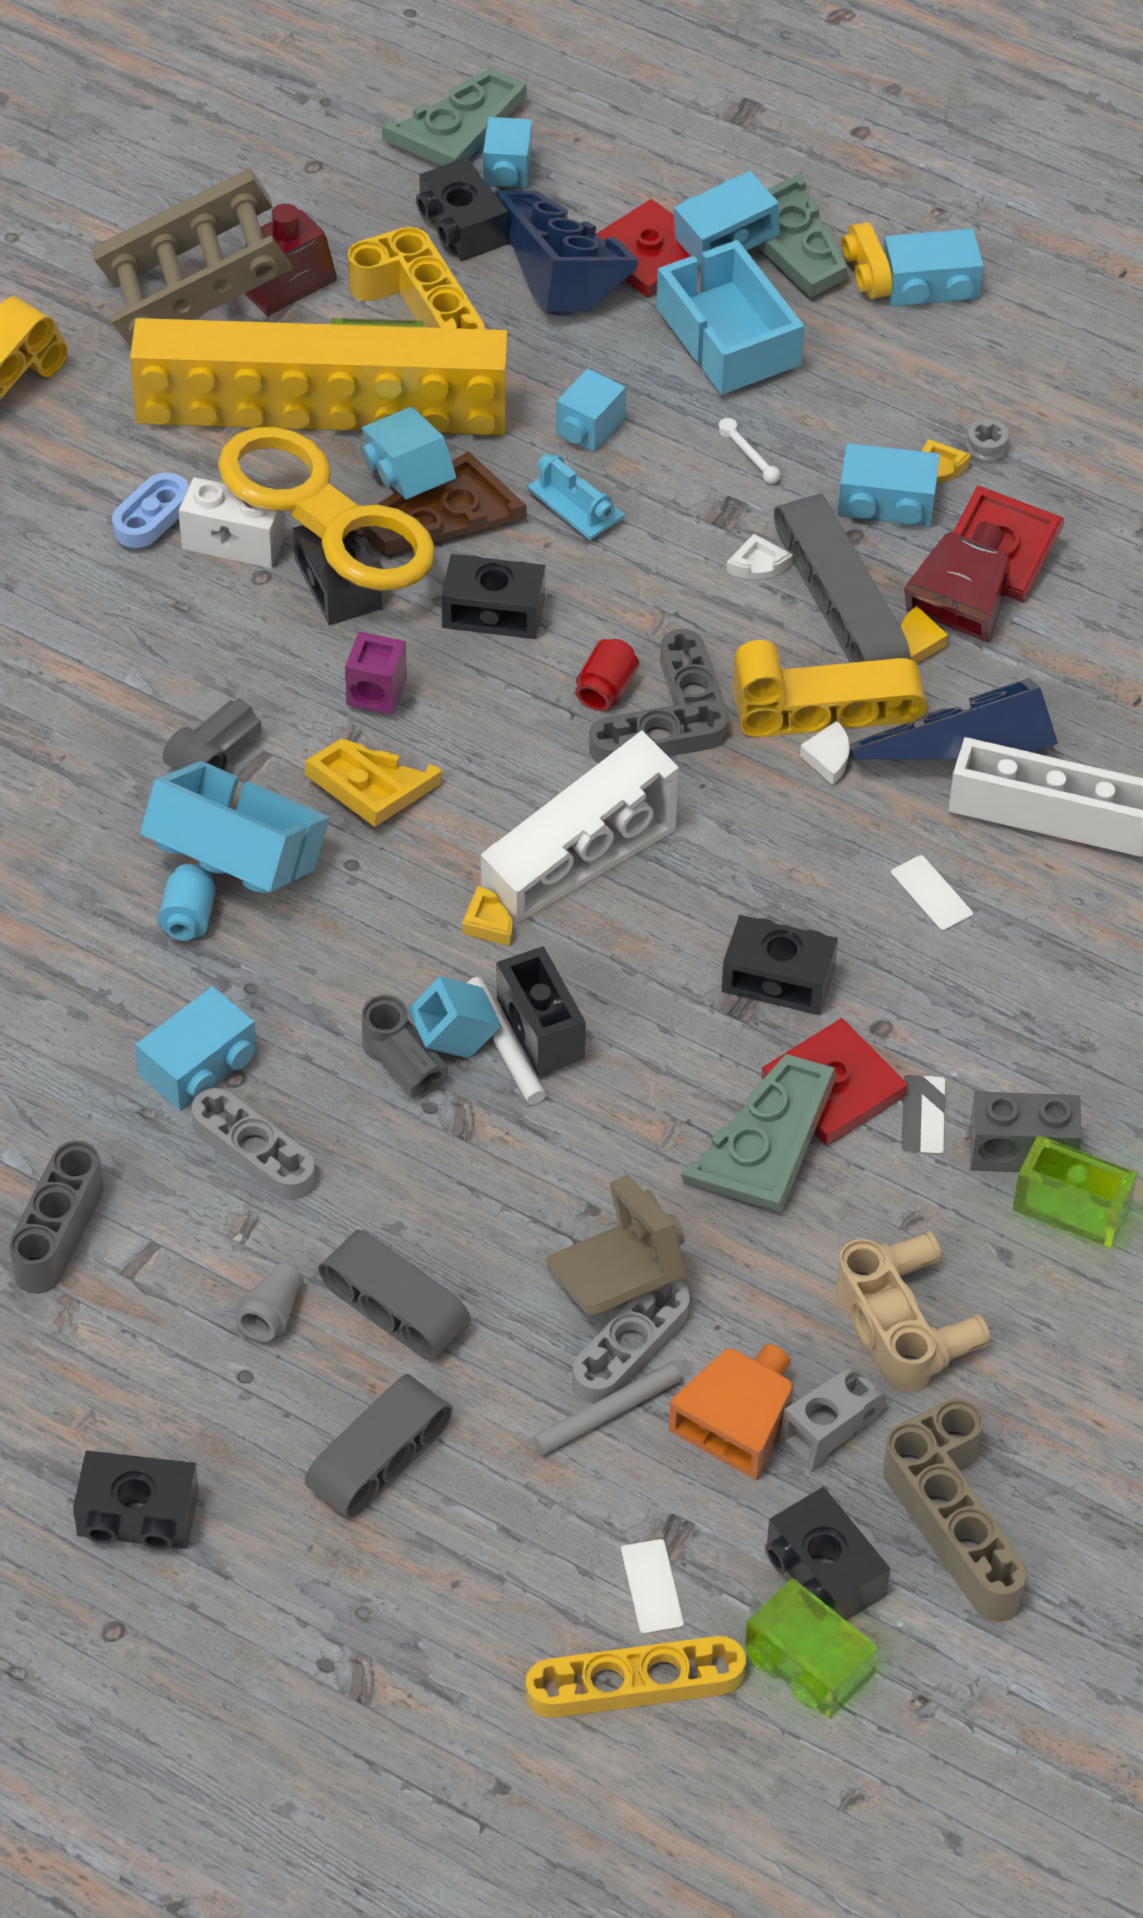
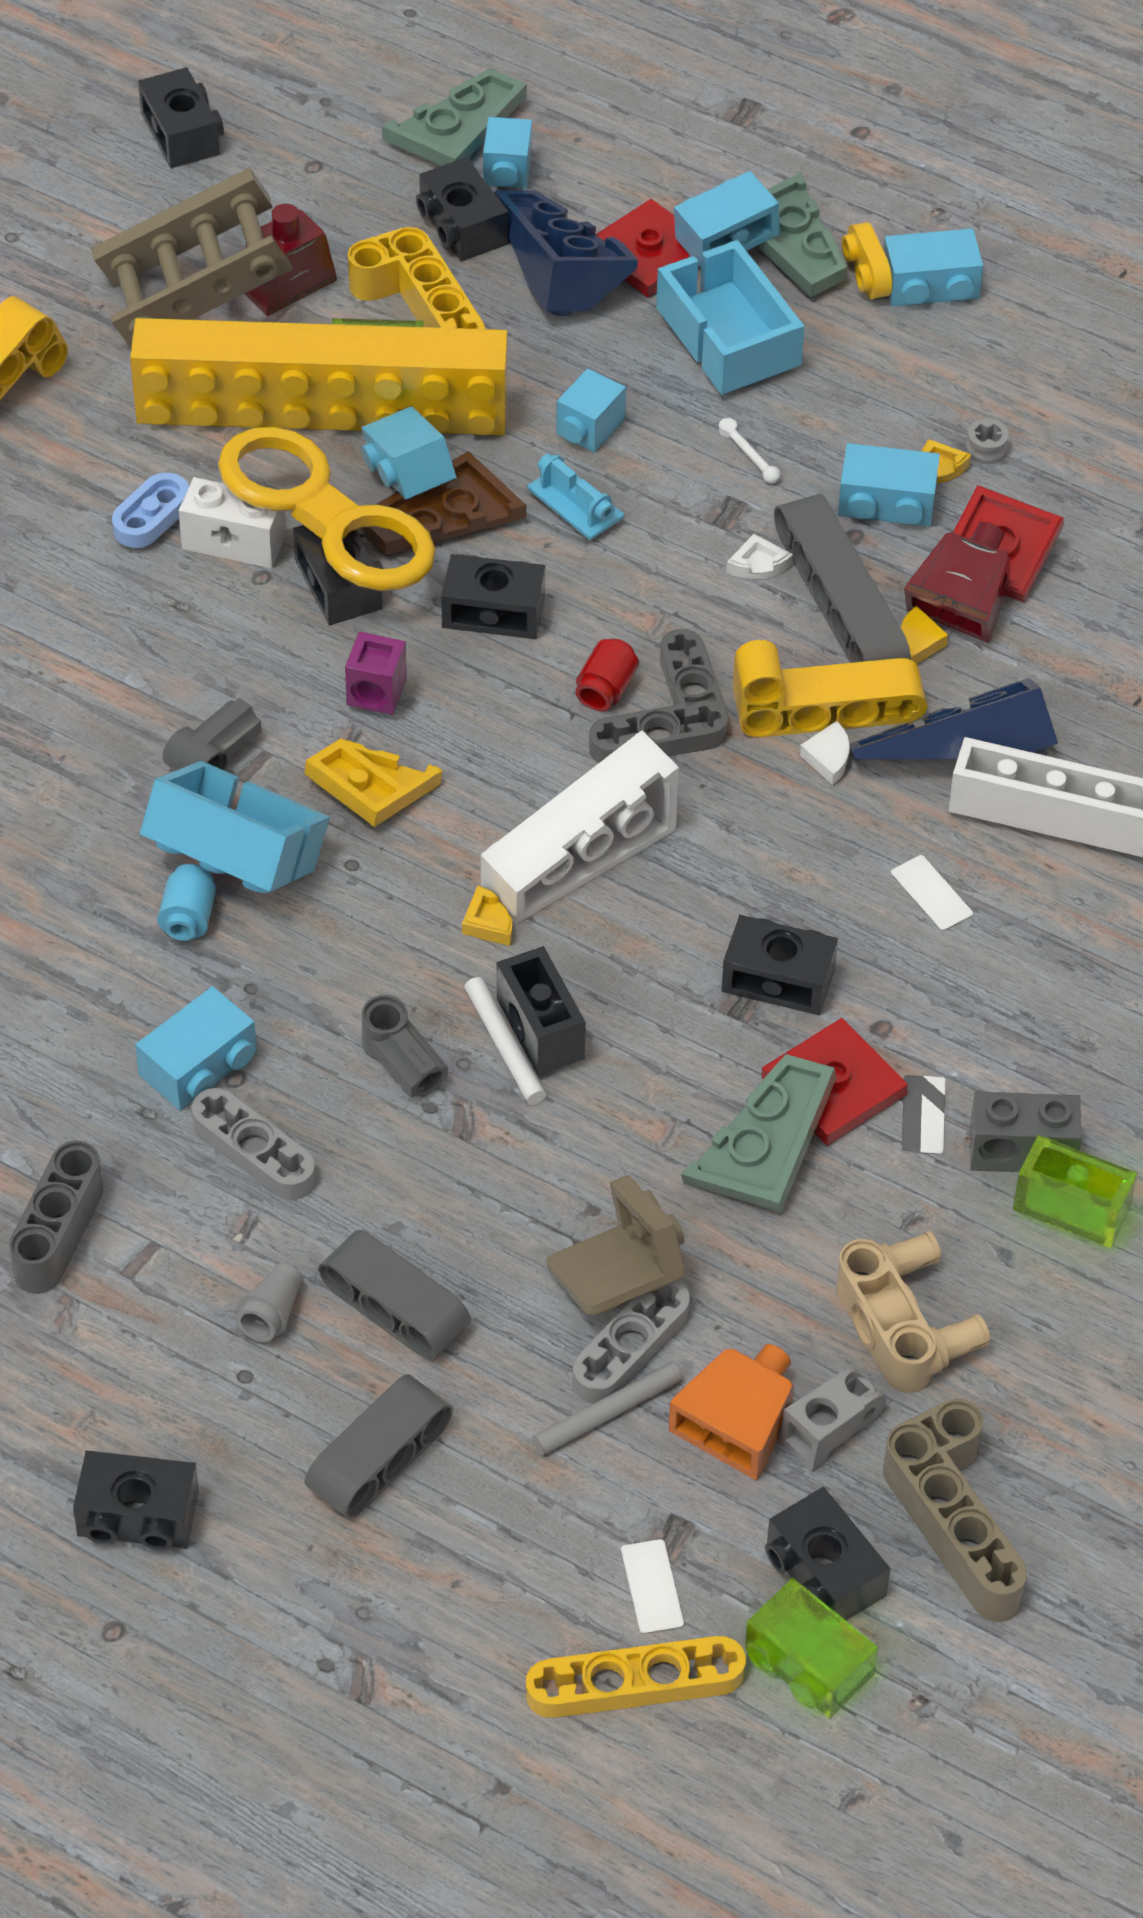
(180, 117): none -> black brick
(454, 1017): medium azure brick -> none

